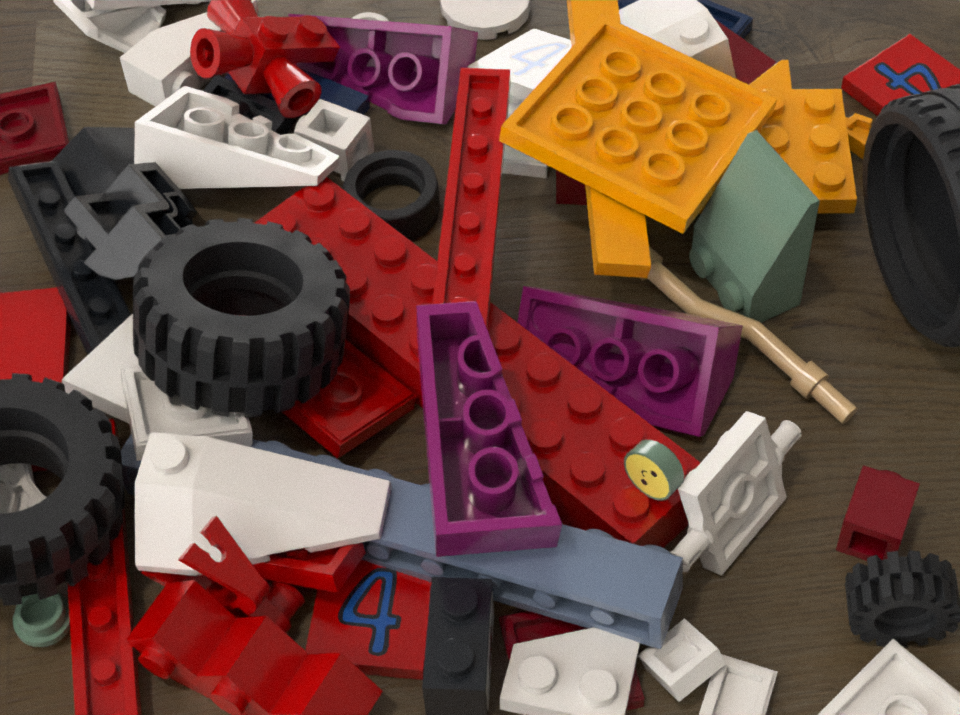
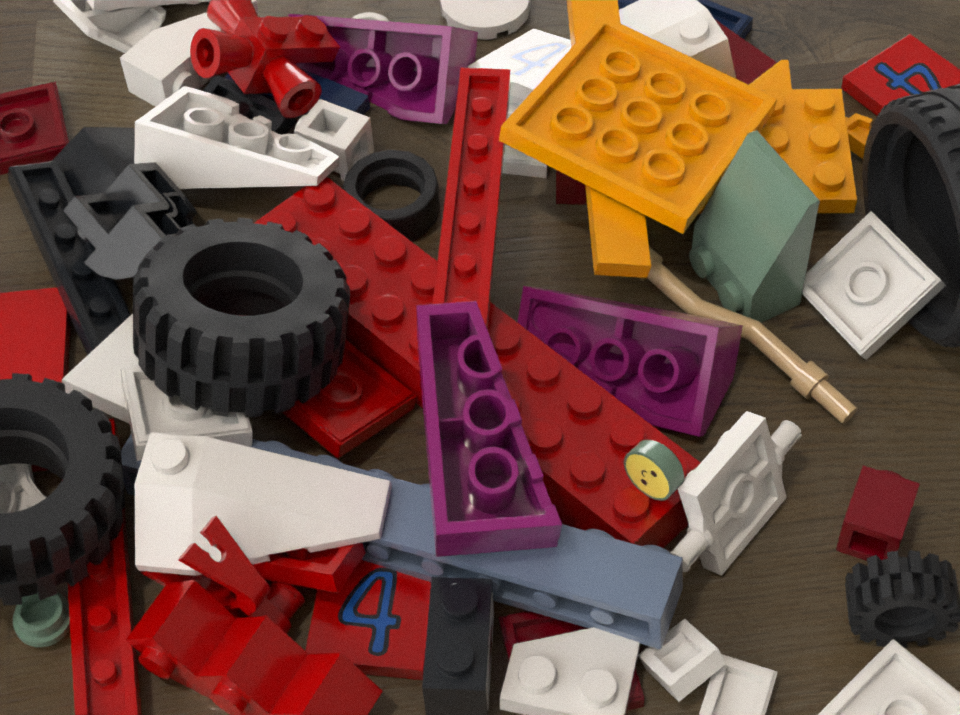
(870, 285): none -> white tile

